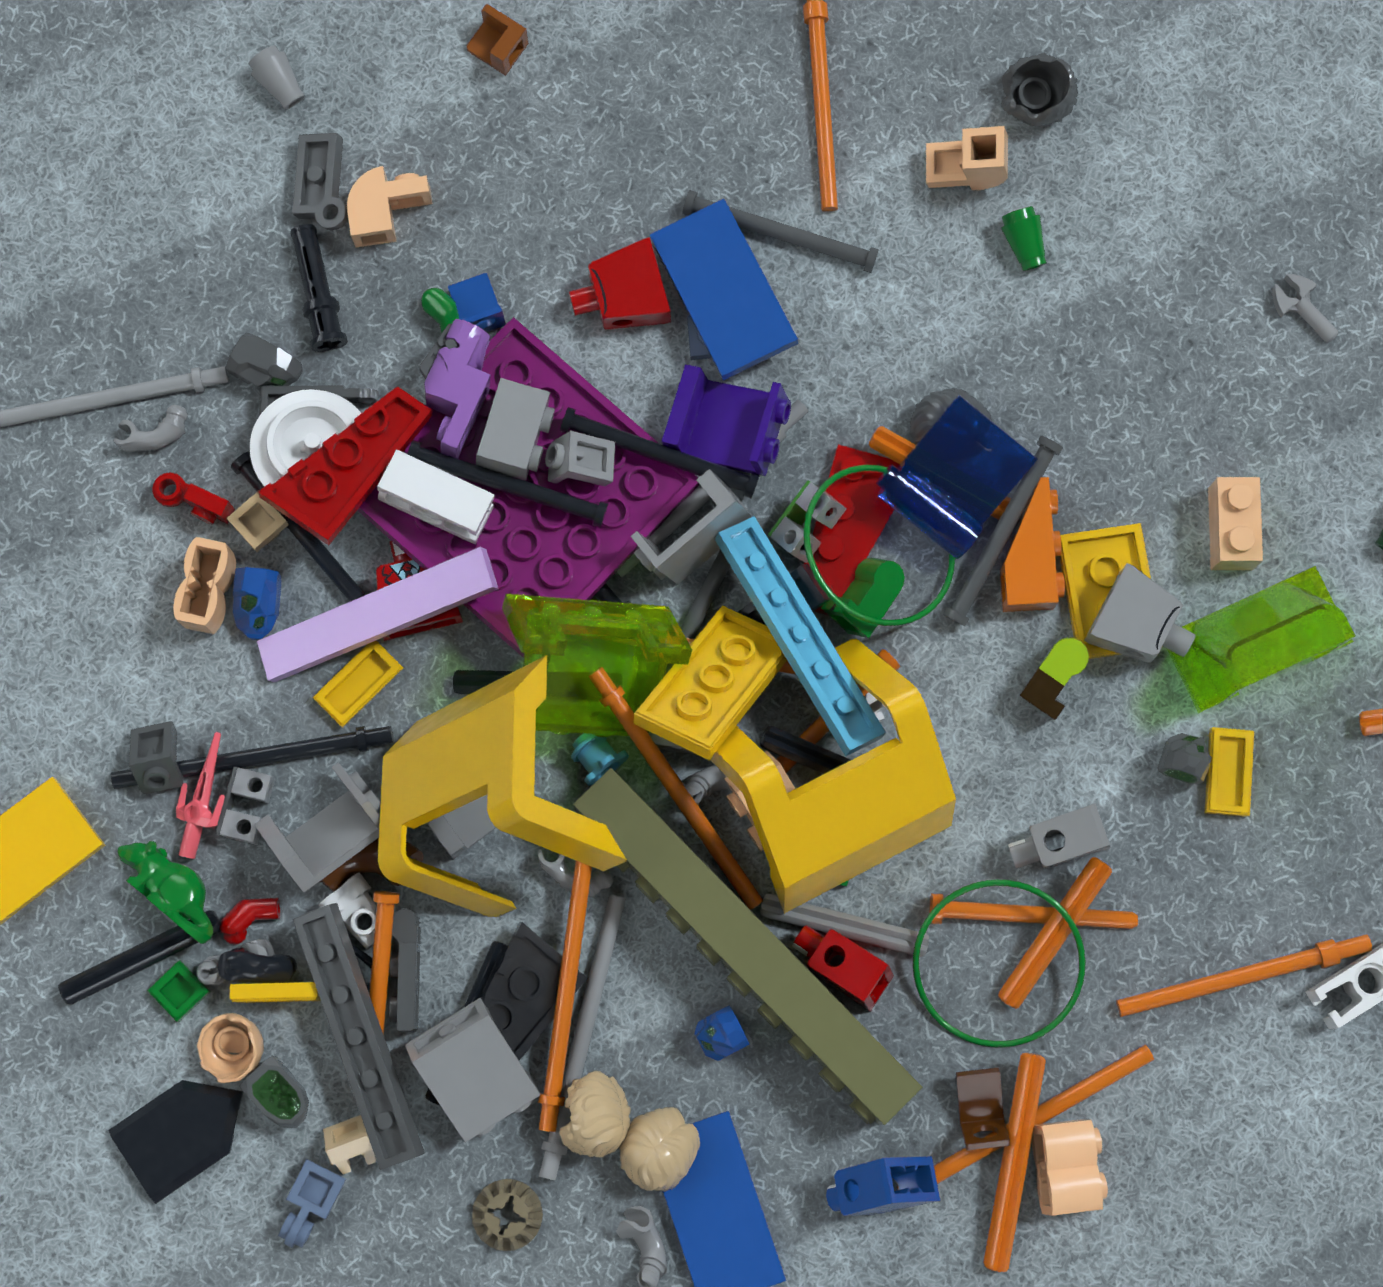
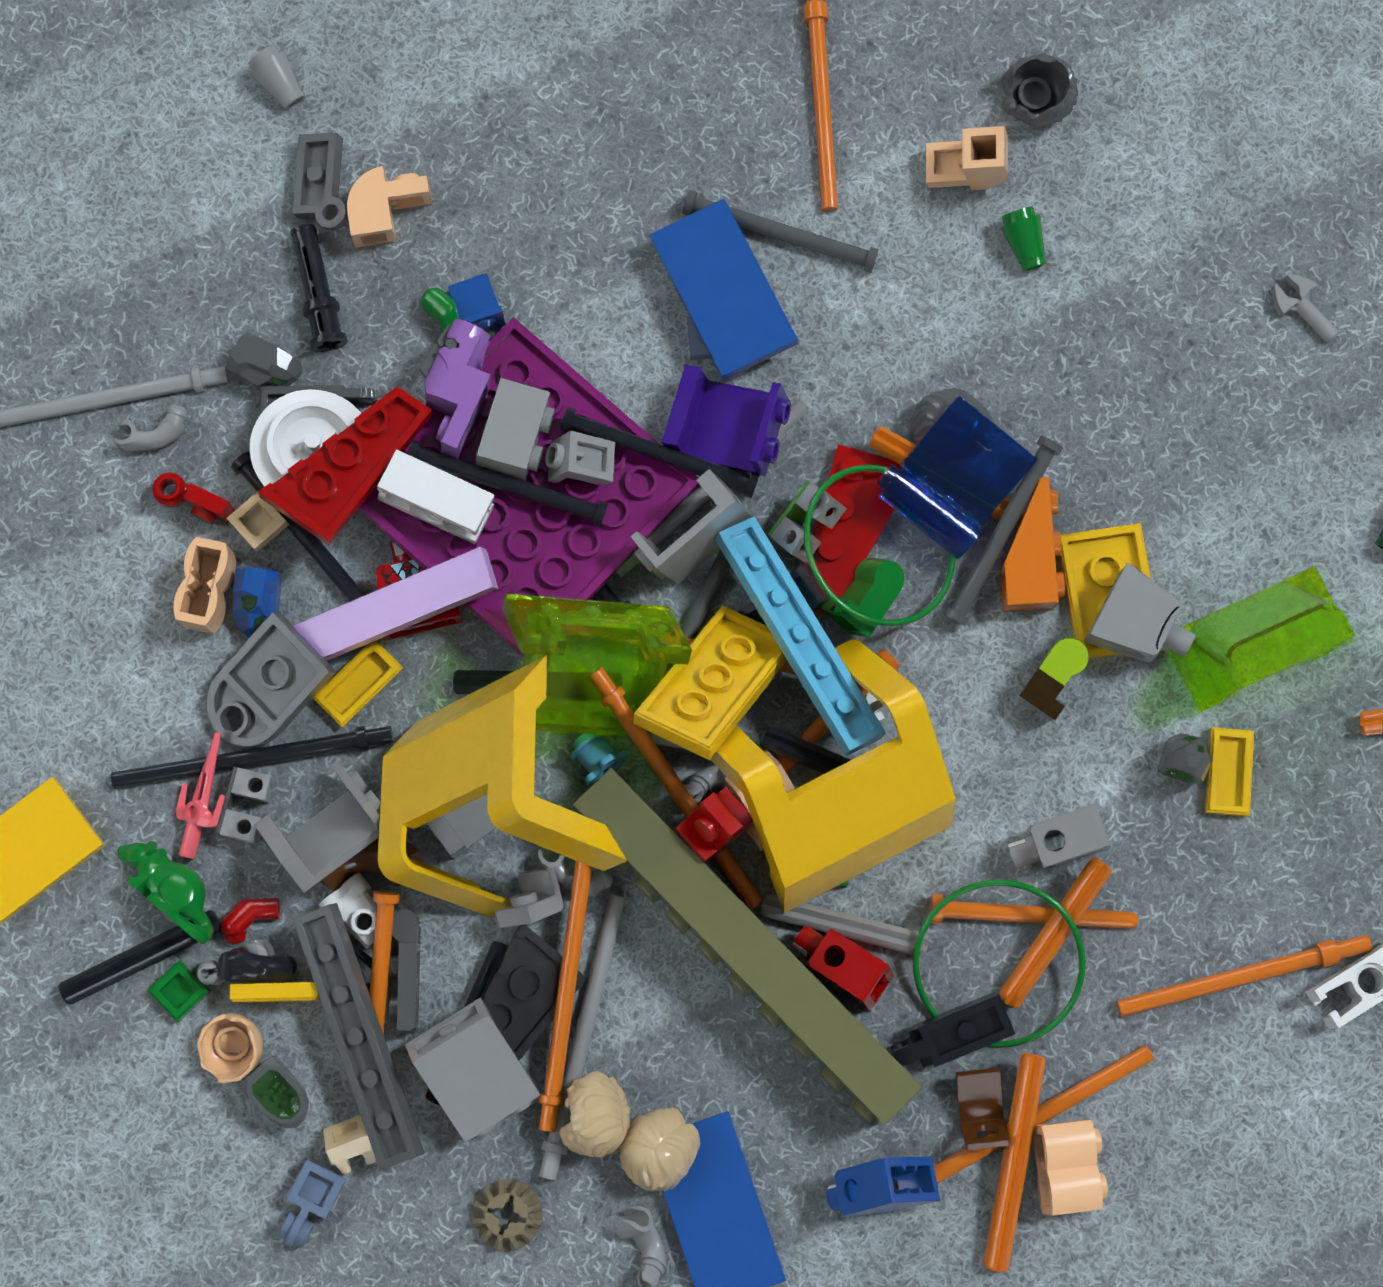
(154, 757): dark grey bracket -> none
(178, 1135): black tile -> none
(268, 682): none -> dark grey tile
(498, 40): dark orange panel -> none
(538, 899): none -> light grey bracket
(625, 289): red torso -> none
(714, 824): none -> red brick
(720, 1034): blue rock -> none
(955, 1032): none -> black hinge
(1235, 523): light nougat brick -> none

